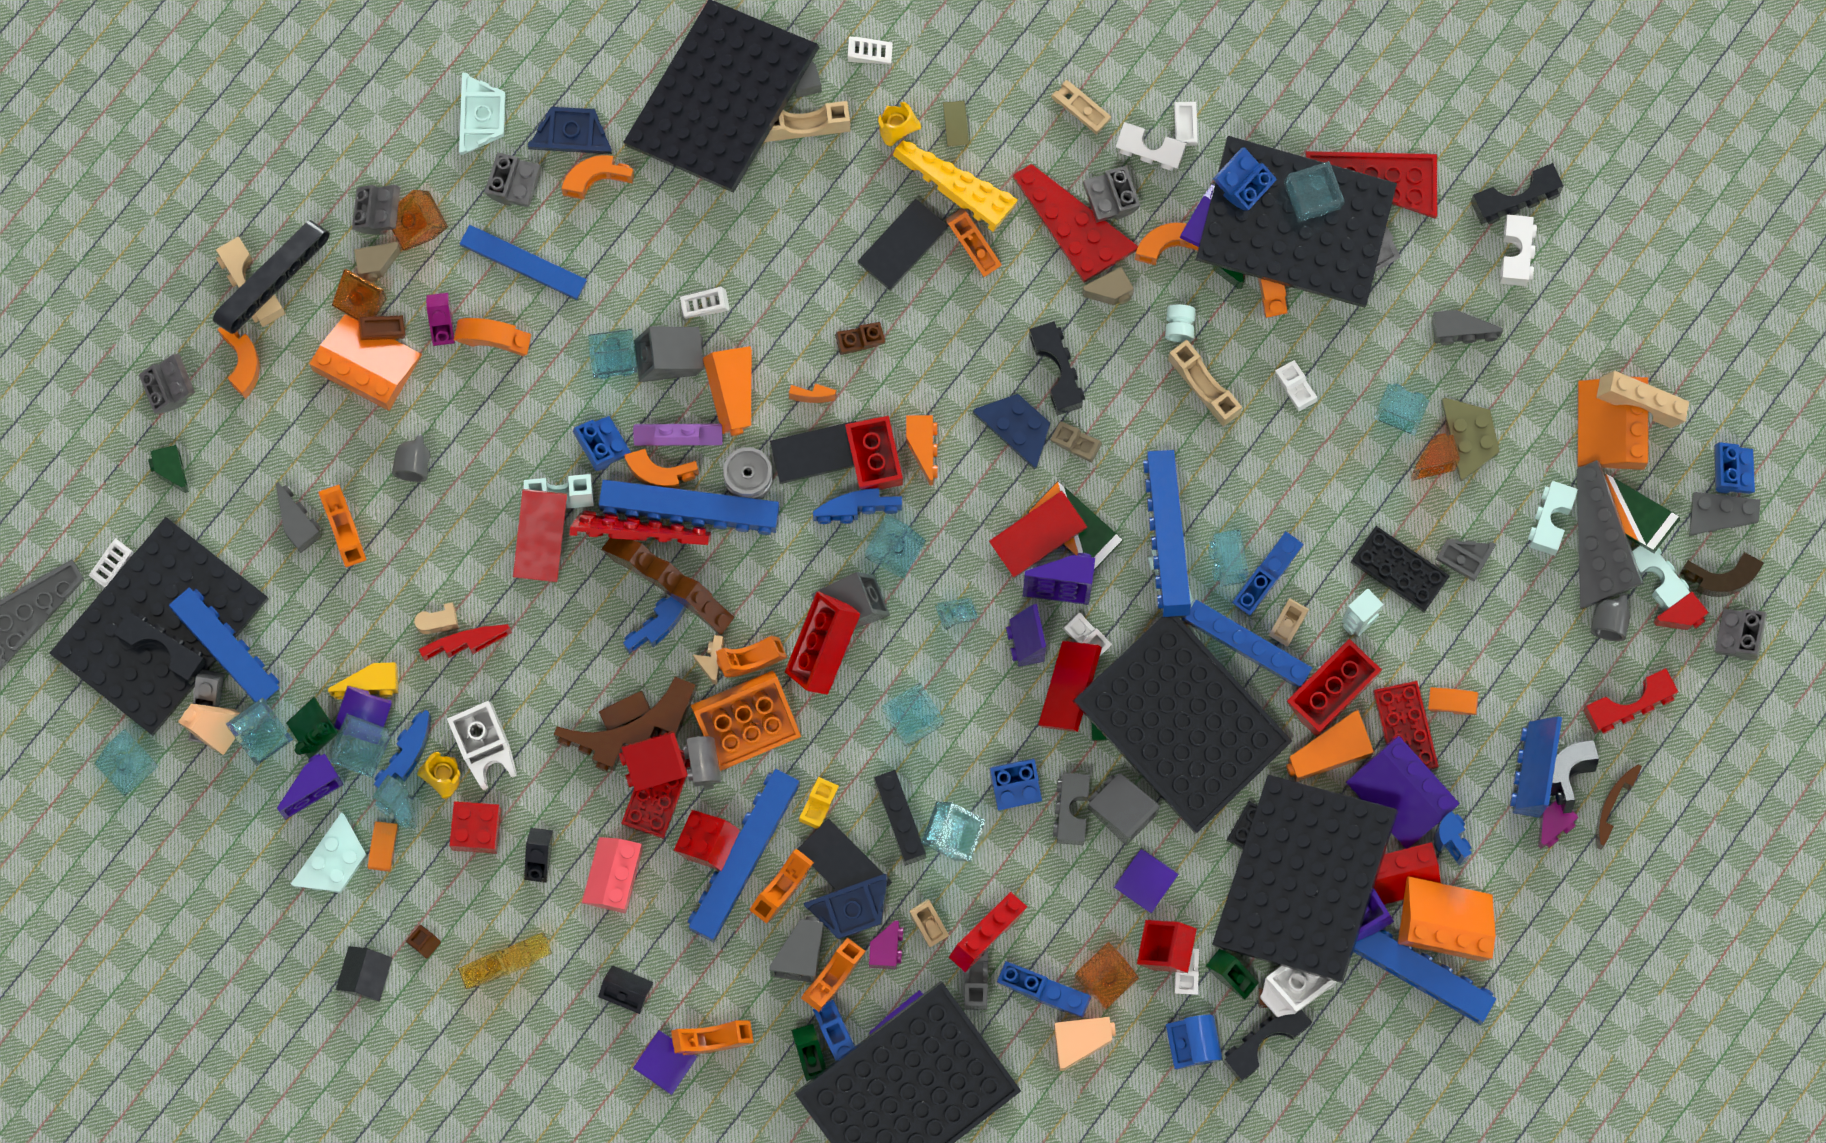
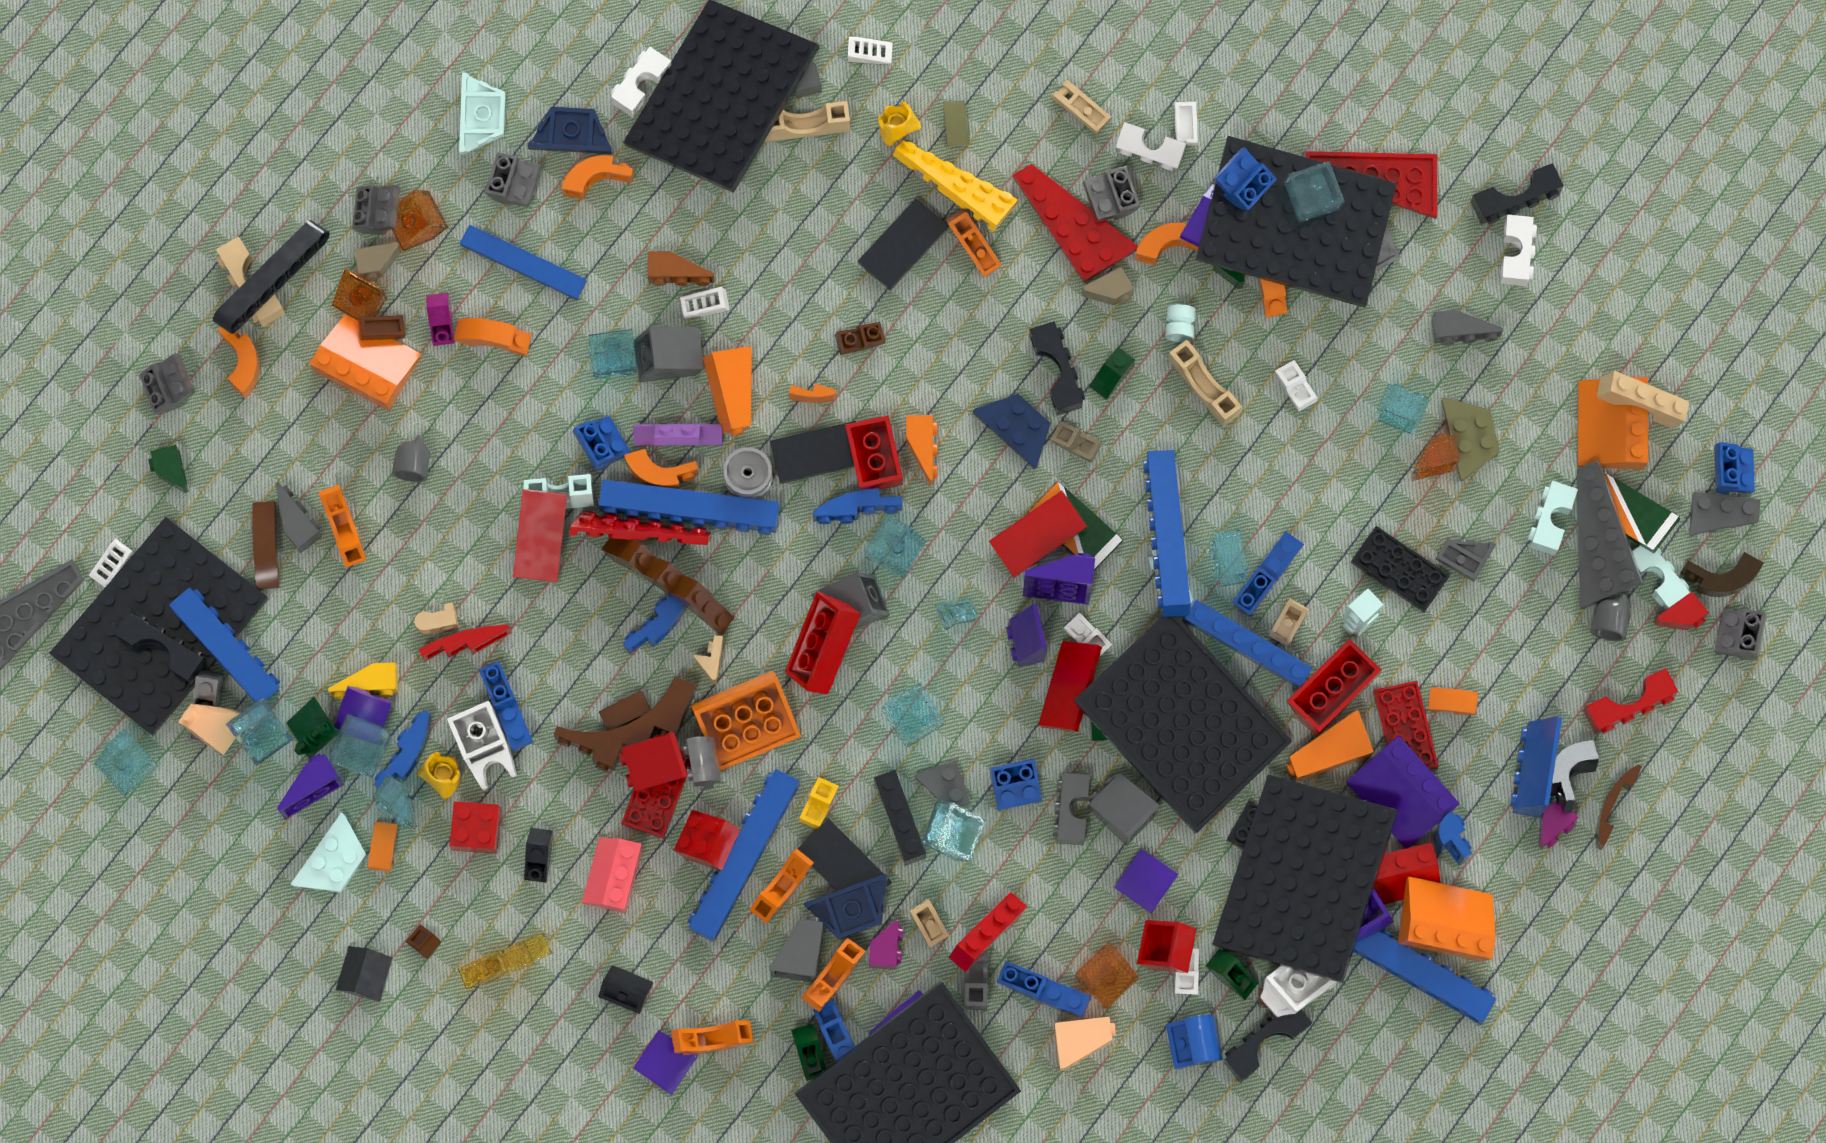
(265, 545): none -> reddish brown slope
(506, 706): none -> blue slope
(649, 66): none -> white arch
(671, 268): none -> dark orange slope
(750, 658): orange arch -> none
(945, 784): none -> dark grey wing
(1112, 373): none -> dark green slope

